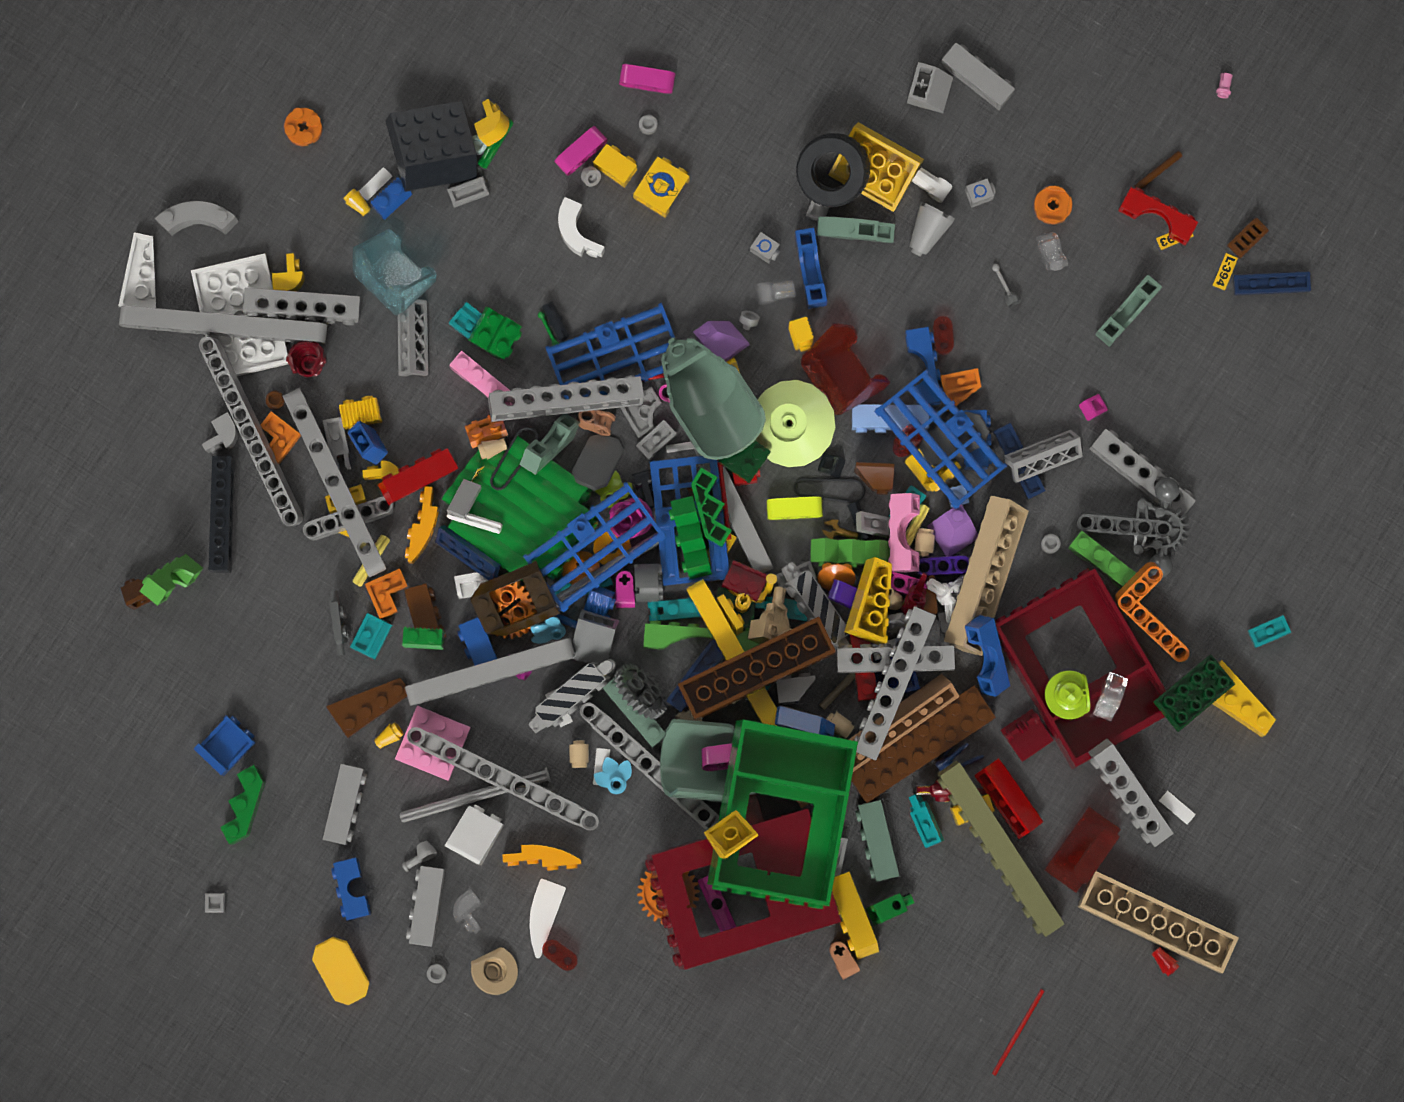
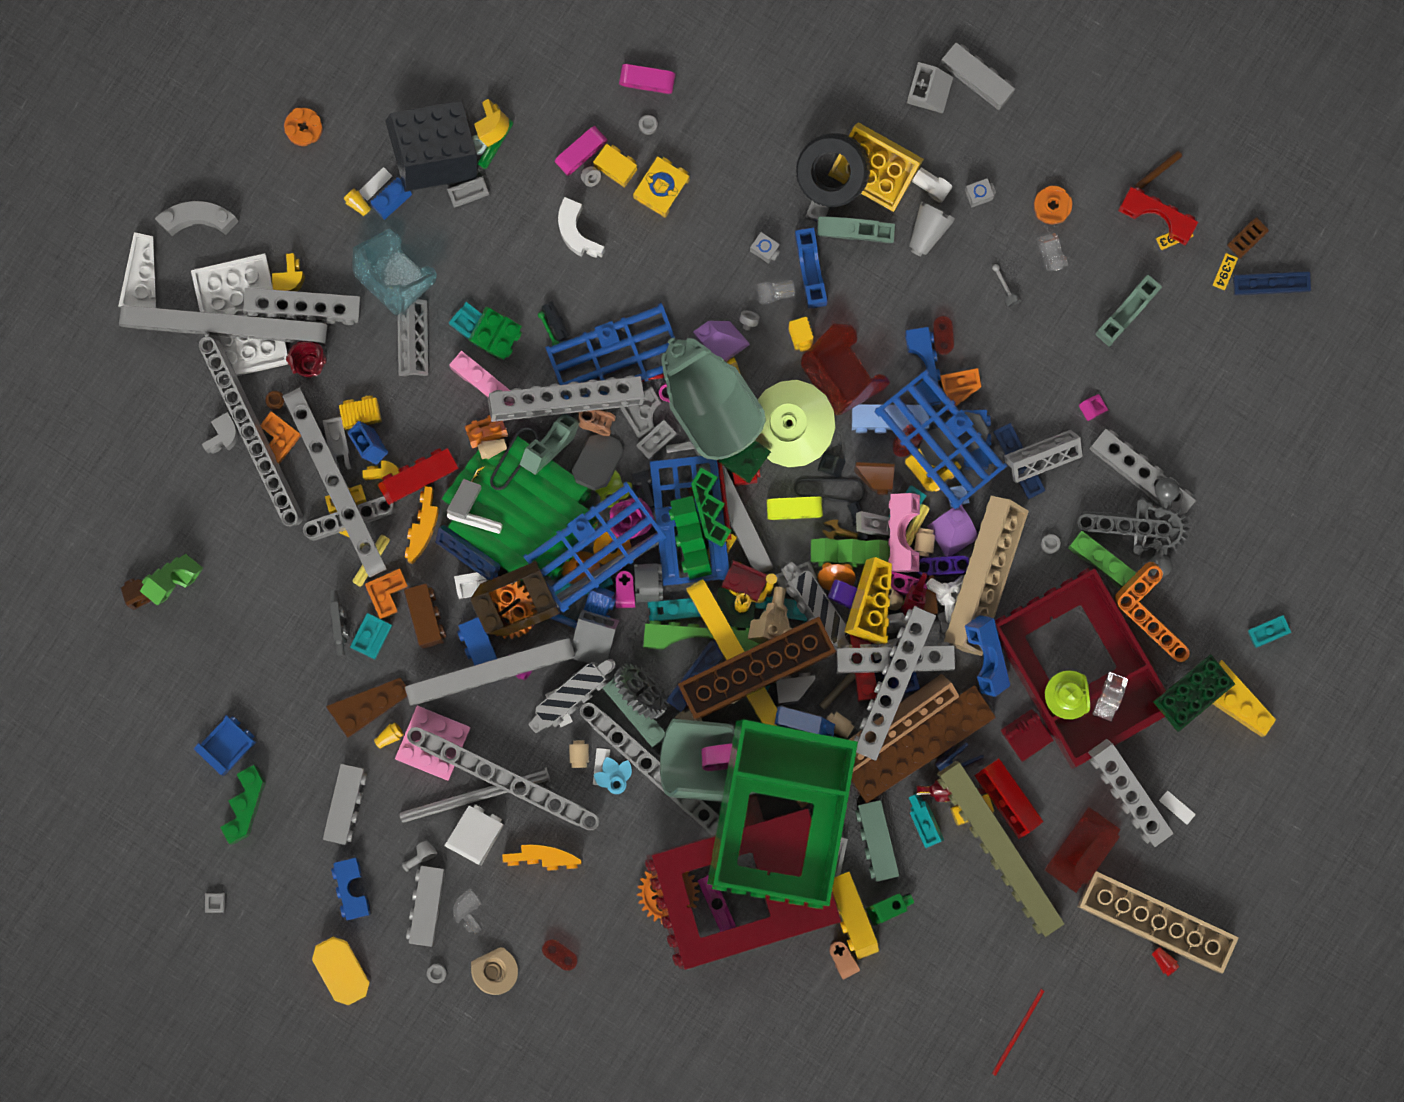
(221, 514): black brick -> none
(423, 638): green brick -> none
(543, 912): white sticker -> none
(547, 631): medium azure plate -> none
(730, 834): yellow slope -> none
(735, 621): yellow plate -> none
(1224, 85): bright pink pin -> none

